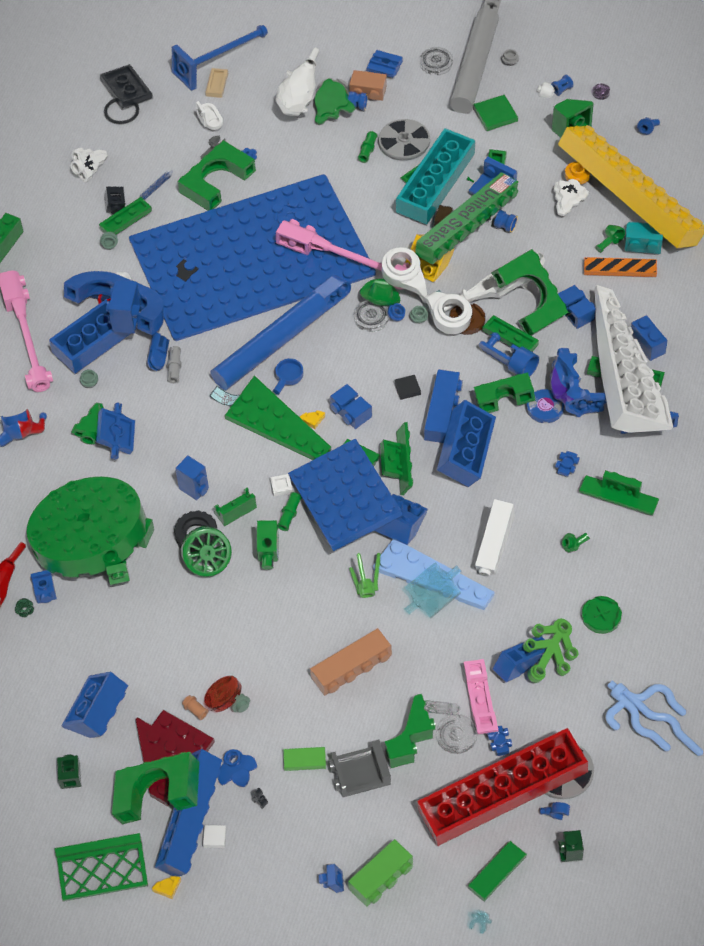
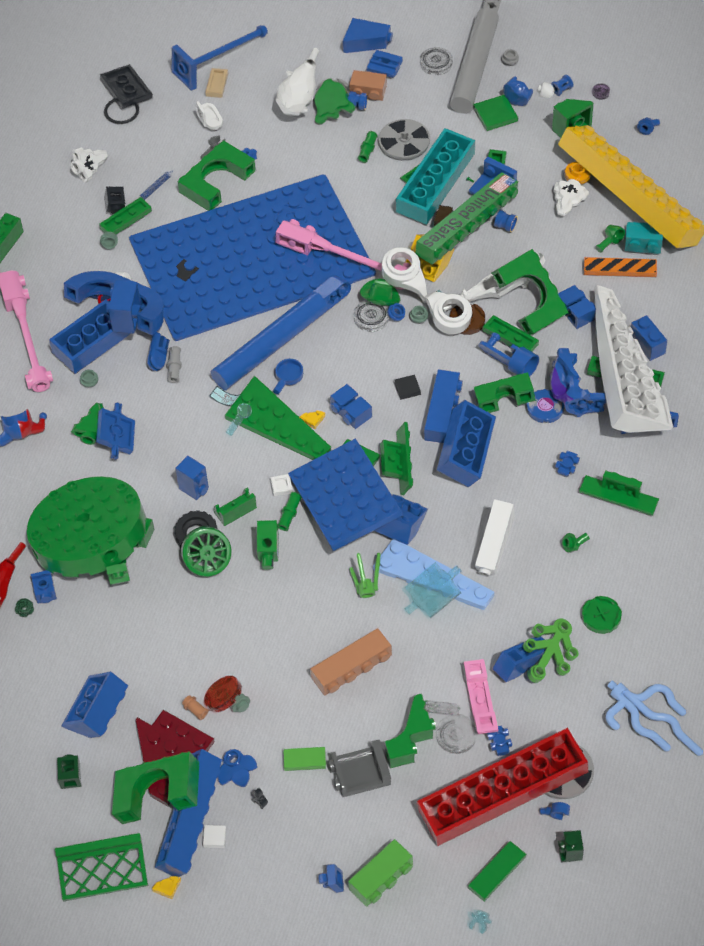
(243, 411): none -> clear light blue bar
(366, 36): none -> blue slope
(517, 92): none -> blue hair

